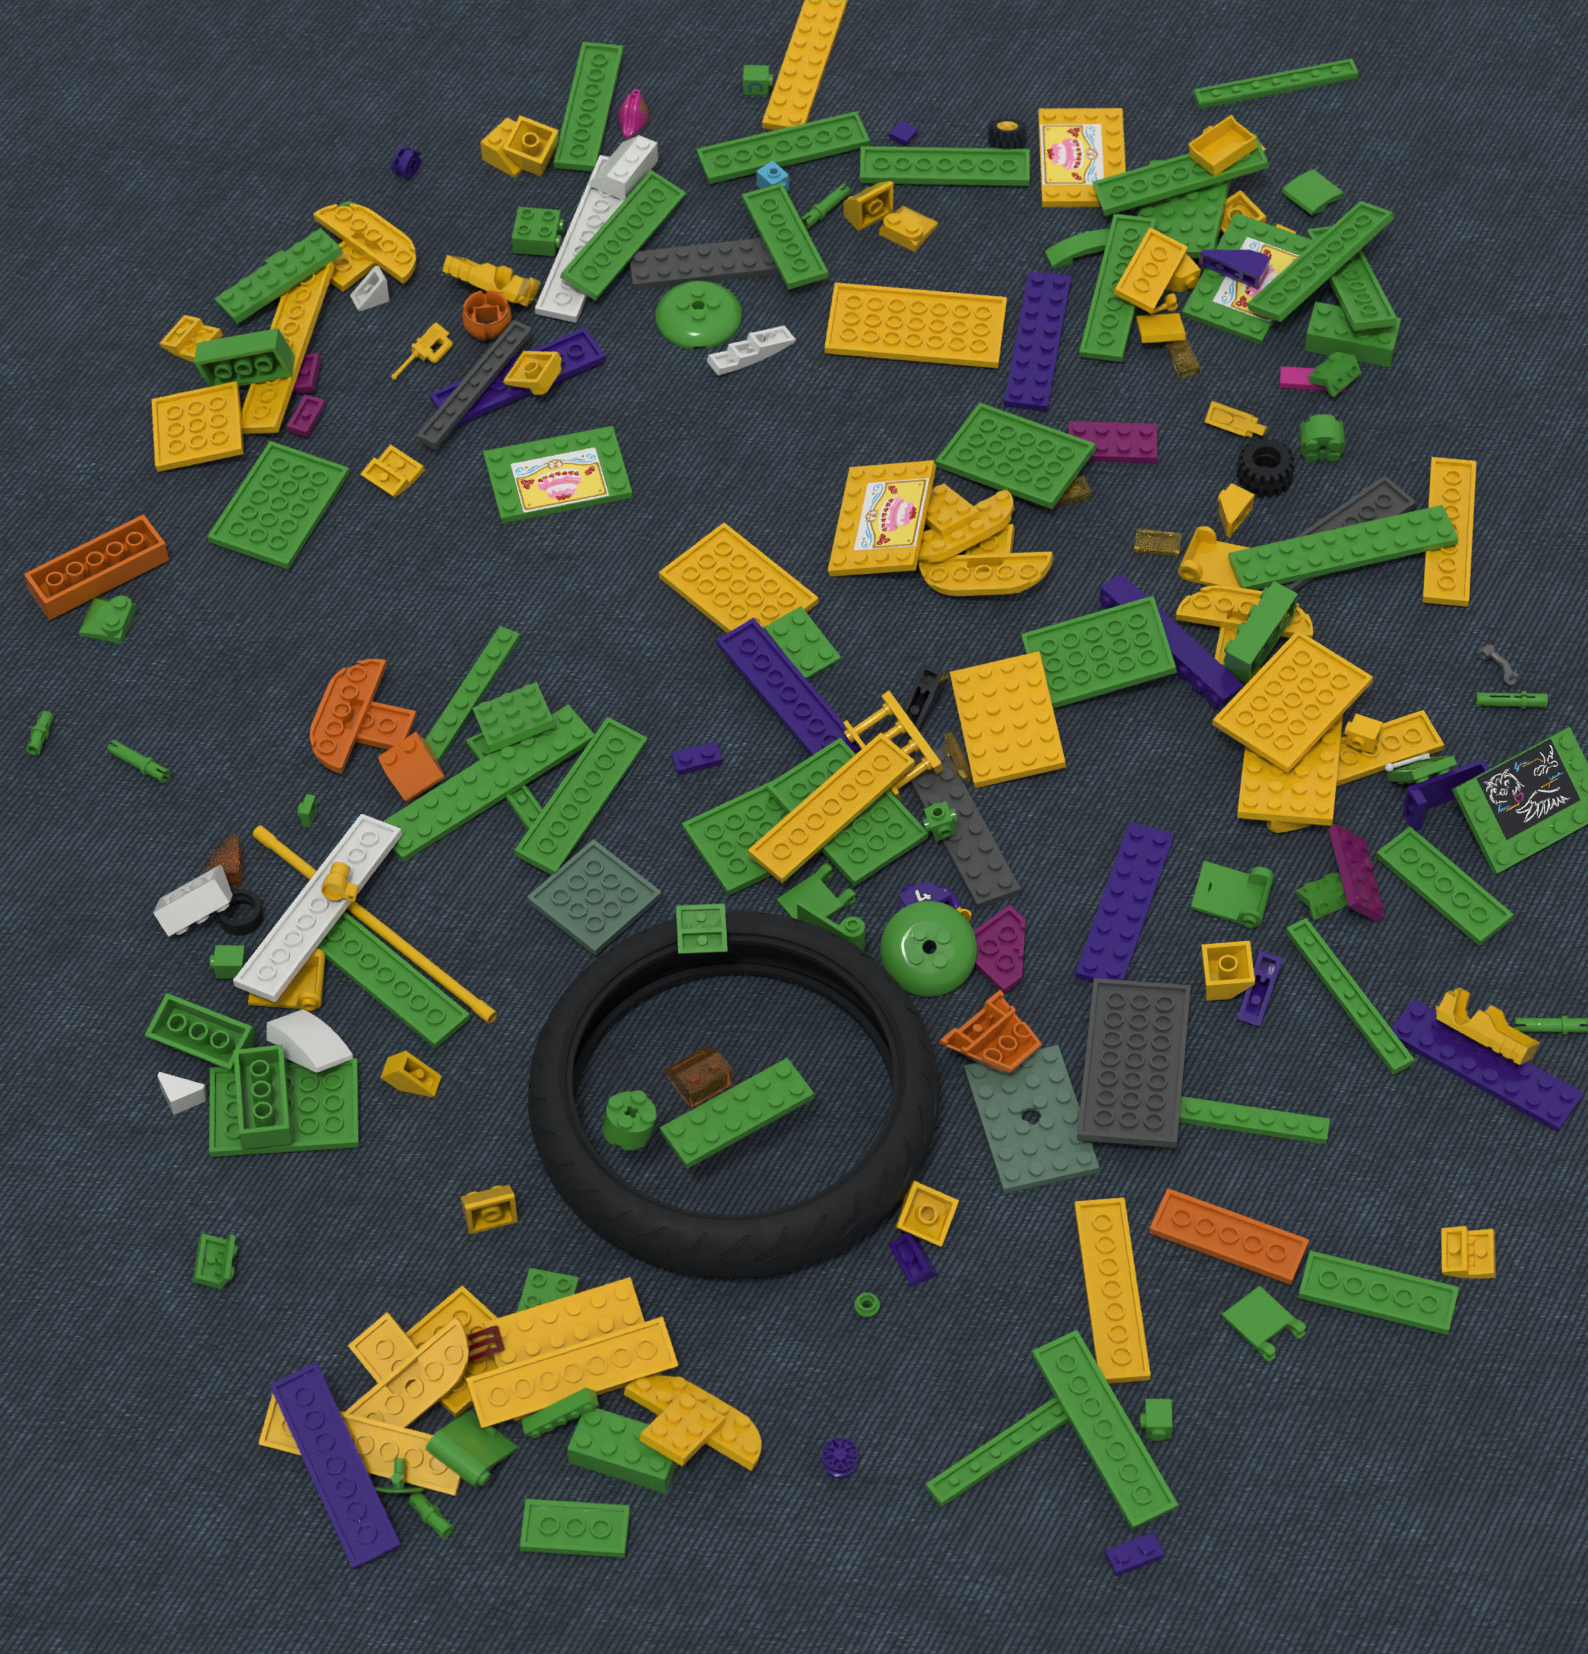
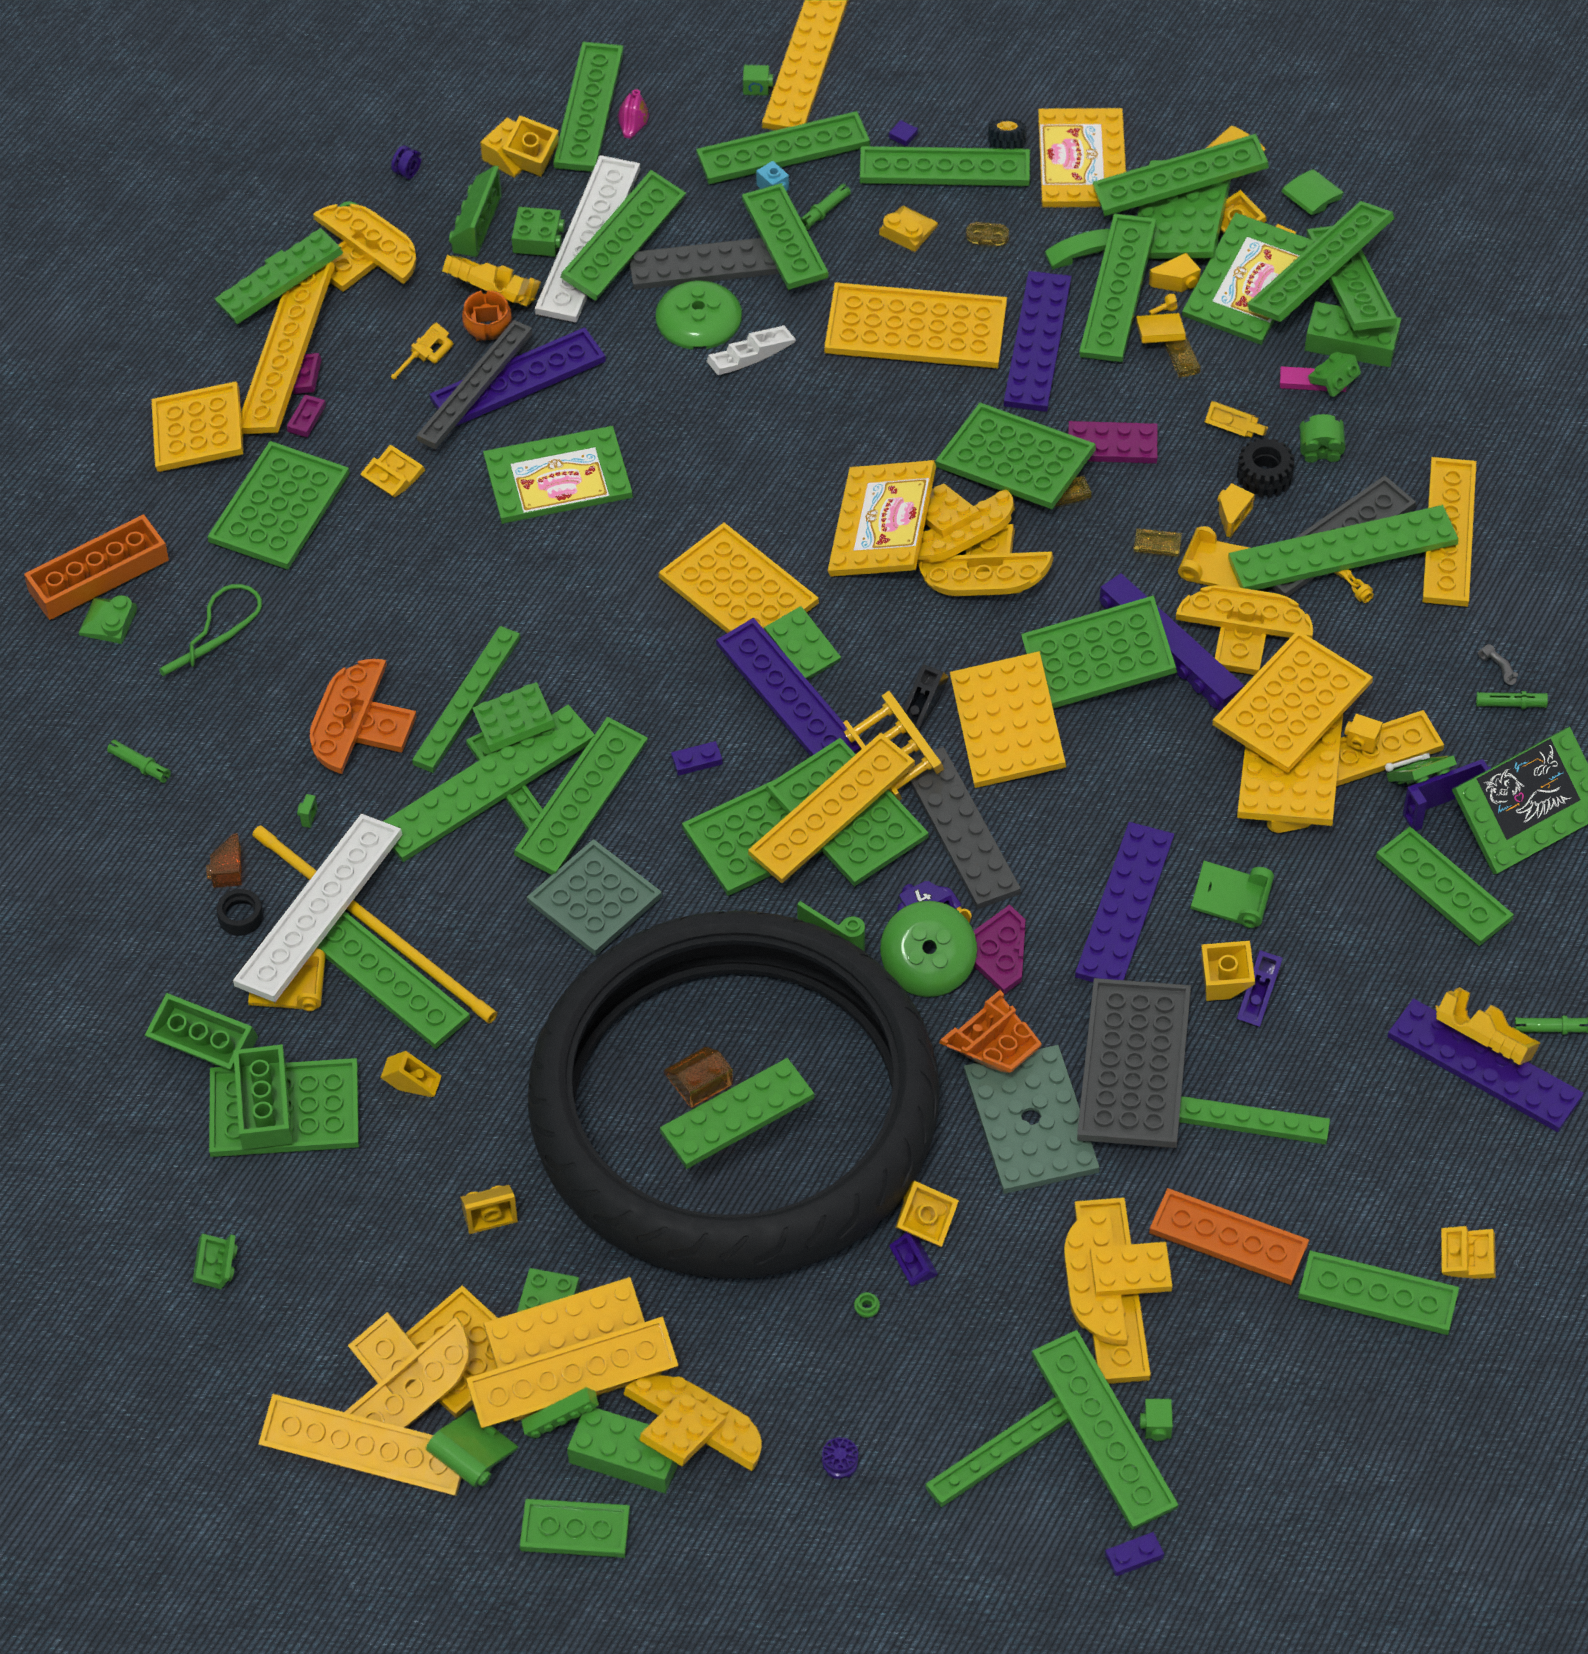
(39, 733): bright green pin -> none
(181, 1093): white slope -> none
(186, 334): yellow slope -> none
(194, 901): white slope -> none
(207, 647): none -> bright green piece
(228, 961): bright green brick -> none
(245, 358): bright green brick -> none
(308, 1041): white slope -> none
(335, 1465): dark purple plate -> none
(336, 885): yellow piece -> none
(371, 291): white slope -> none
(398, 1480): bright green shield -> none
(411, 766): orange slope -> none
(431, 1514): bright green pin -> none
(476, 213): none -> bright green slope
(497, 1339): dark red tile -> none
(535, 371): yellow slope -> none
(626, 167): white slope -> none
(629, 1120): bright green brick -> none
(701, 928): bright green slope -> none
(816, 895): bright green flag -> none
(869, 205): yellow slope -> none
(940, 820): bright green brick -> none
(954, 750): clear yellow plate -> none
(987, 233): none -> clear yellow plate
(1103, 1272): none -> yellow plate
(1150, 270): yellow plate -> none
(1222, 145): yellow container -> none
(1241, 265): dark purple slope -> none
(1260, 632): bright green brick -> none
(1260, 1318): bright green flag -> none
(1275, 83): bright green tile -> none
(1323, 895): bright green bracket -> none
(1350, 996): bright green plate -> none
(1357, 873): magenta plate -> none
(1363, 593): none -> yellow piece

